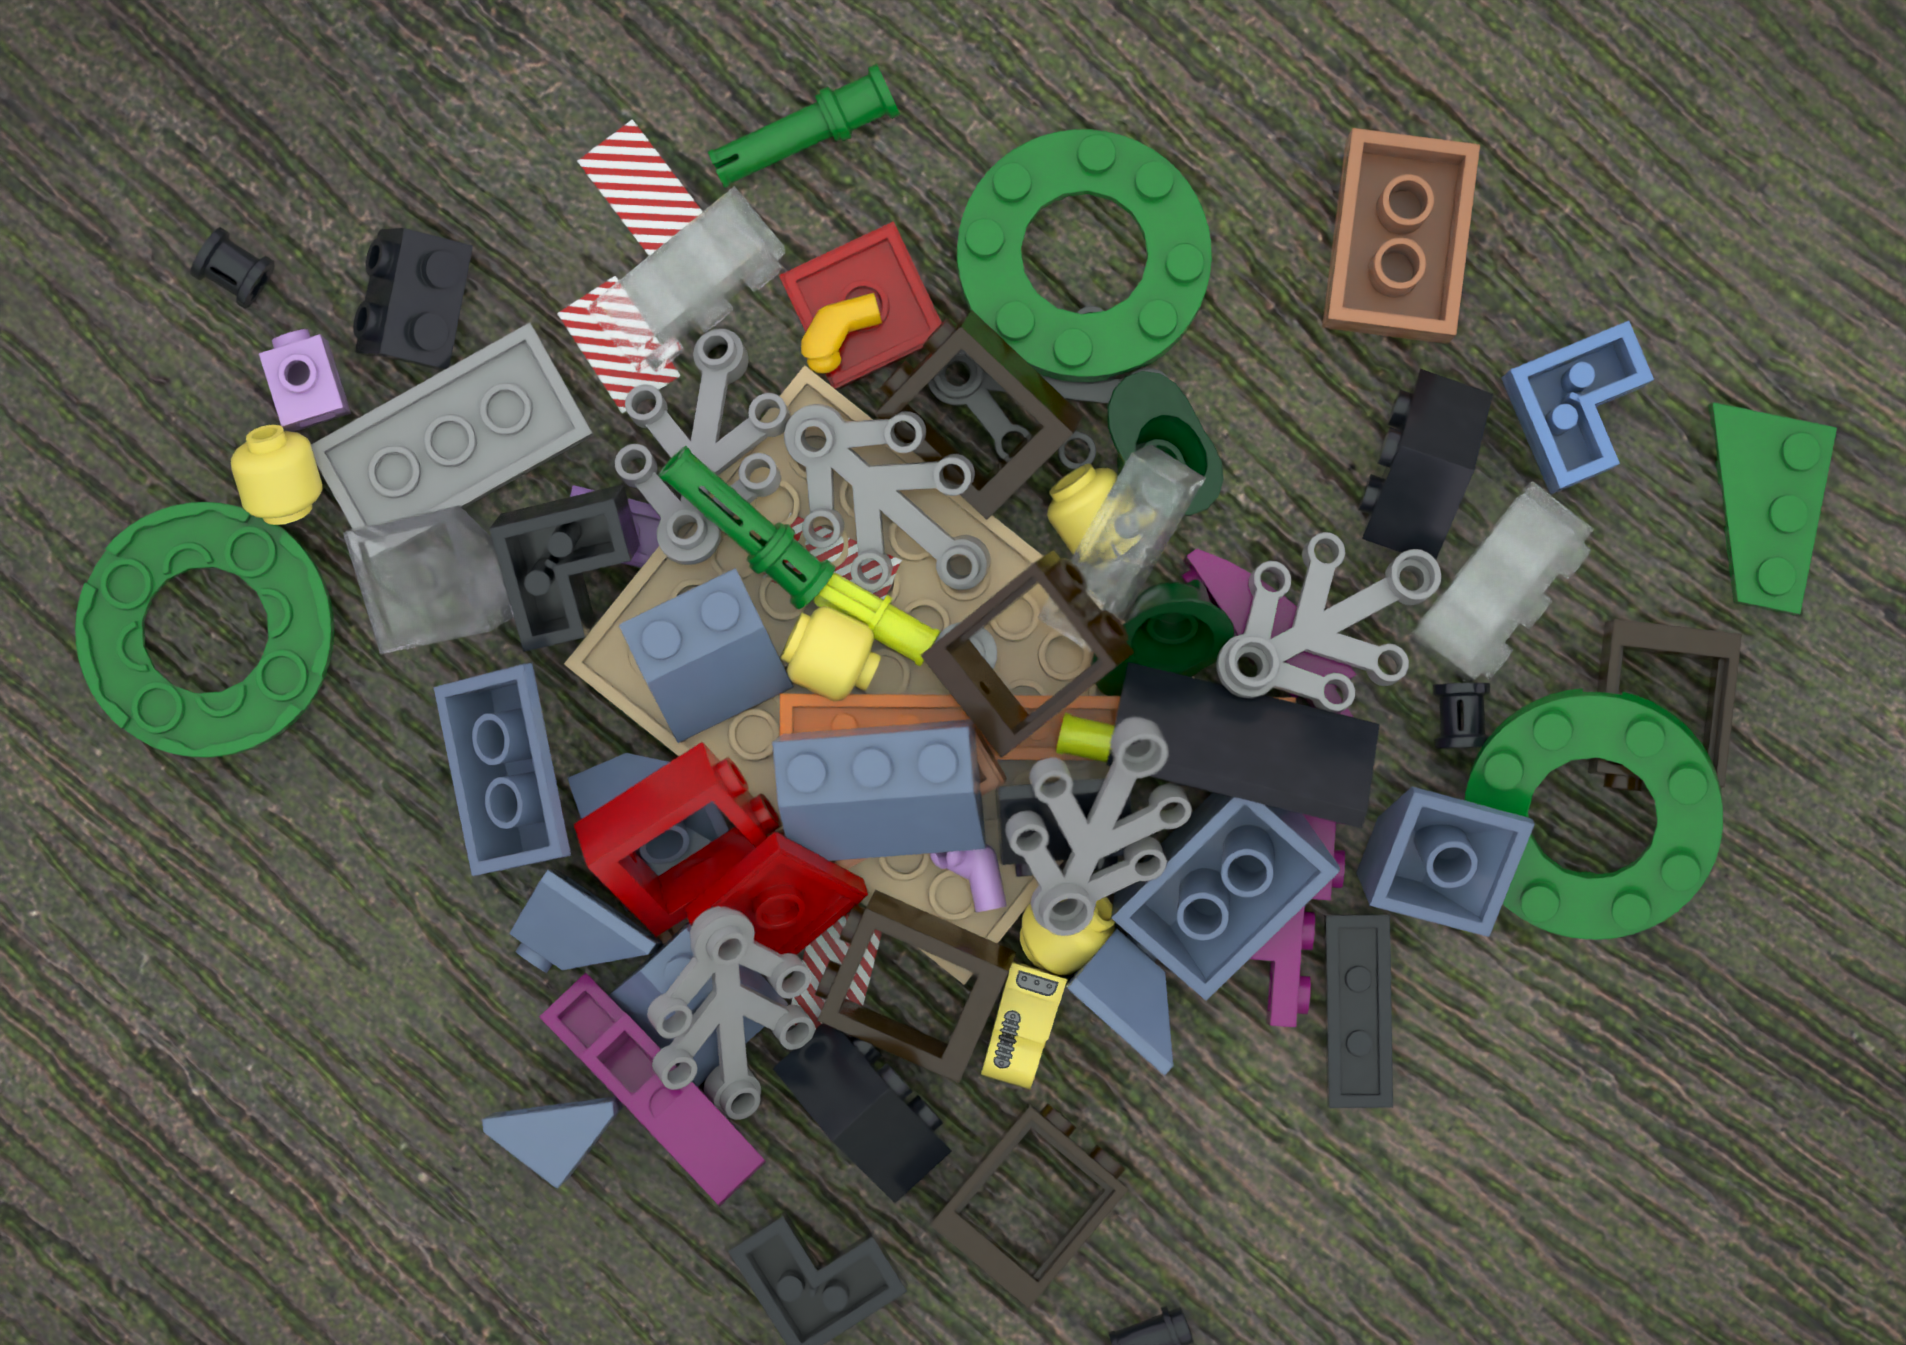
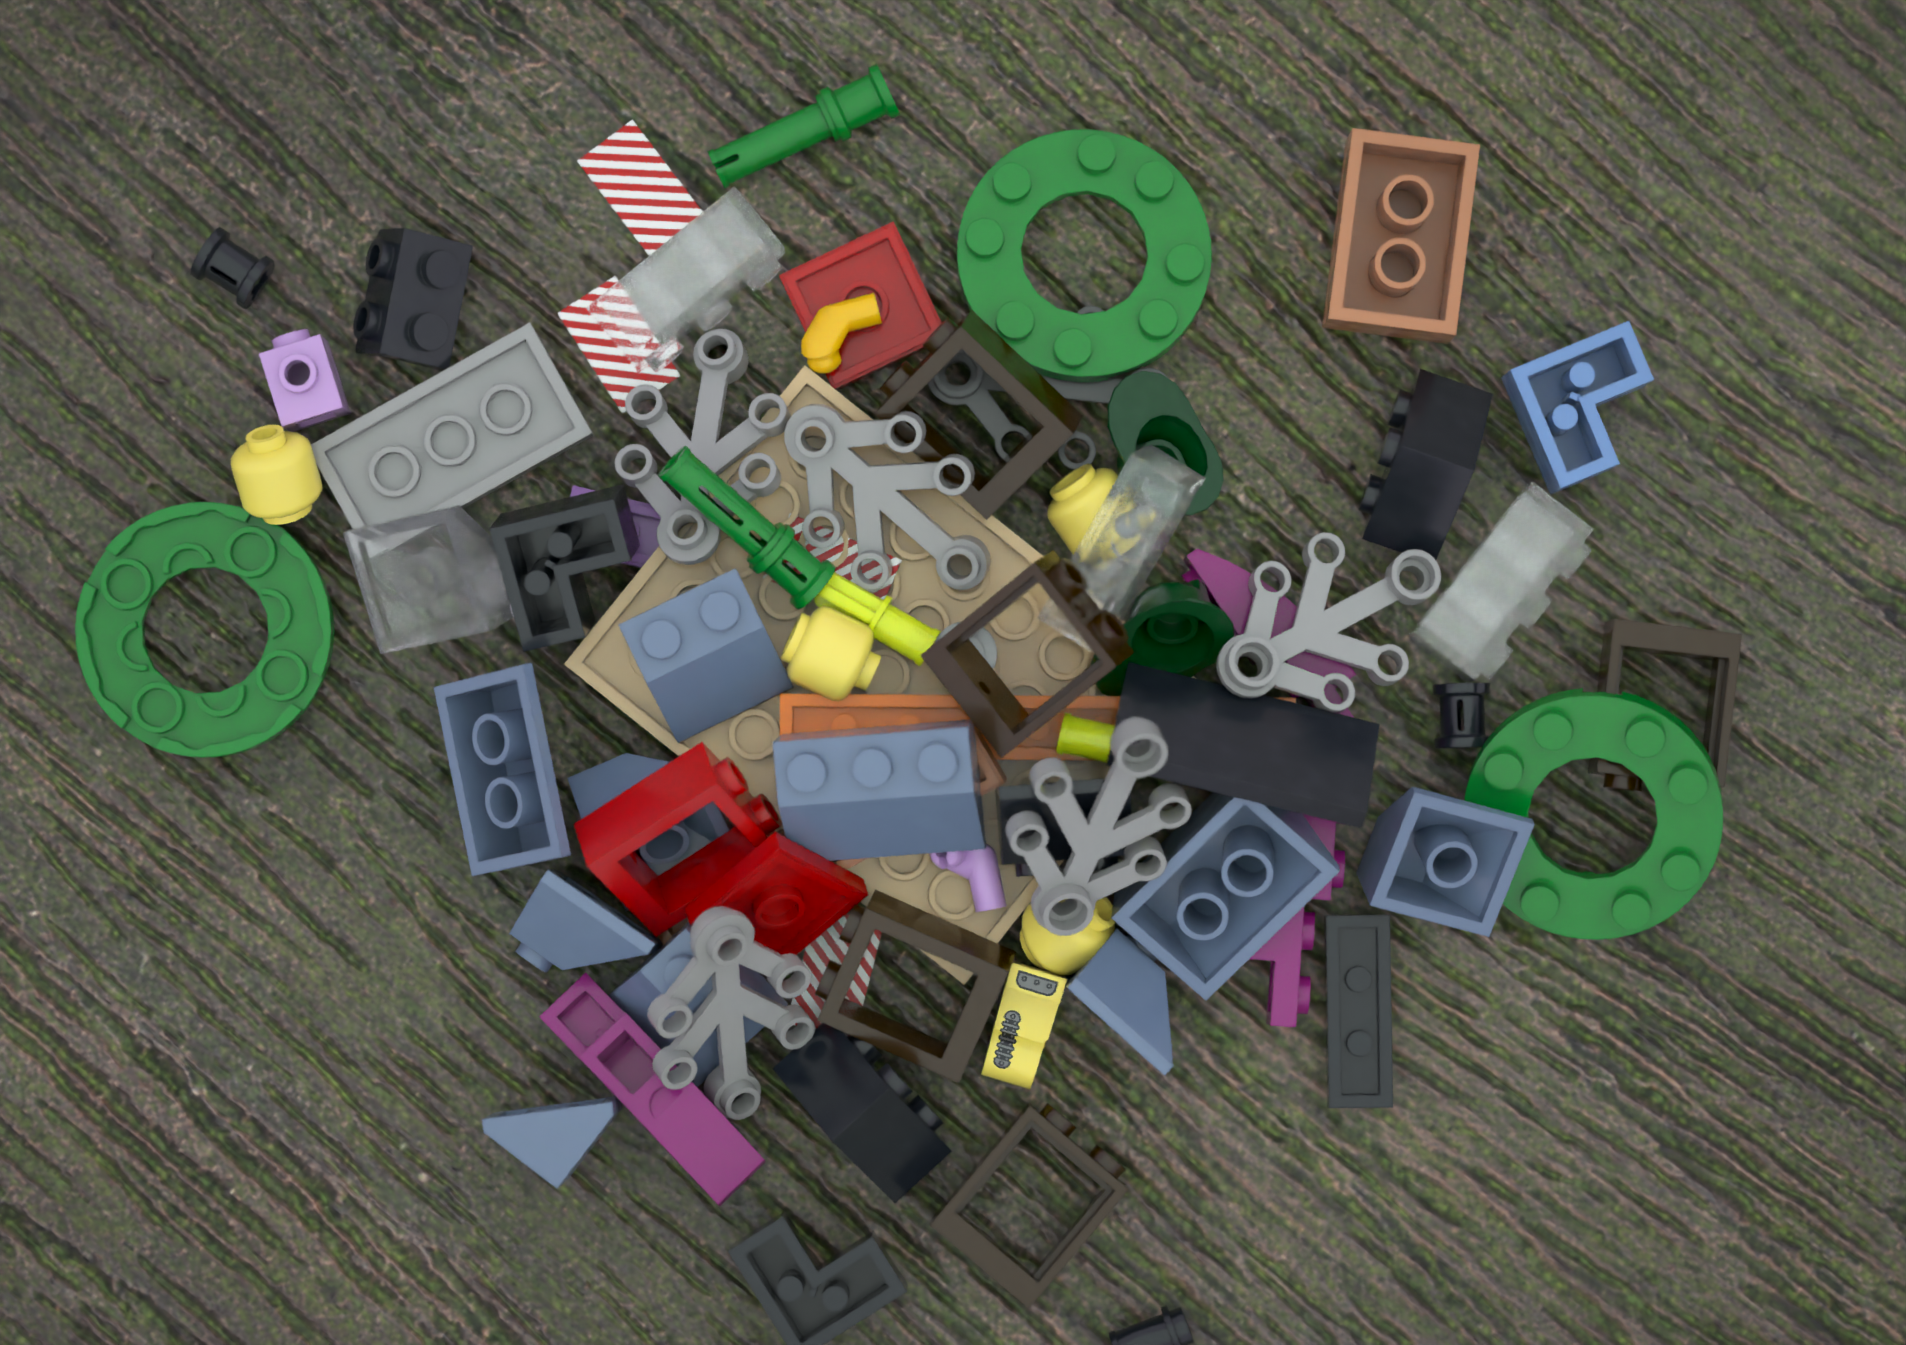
(1772, 501): green wing -> none

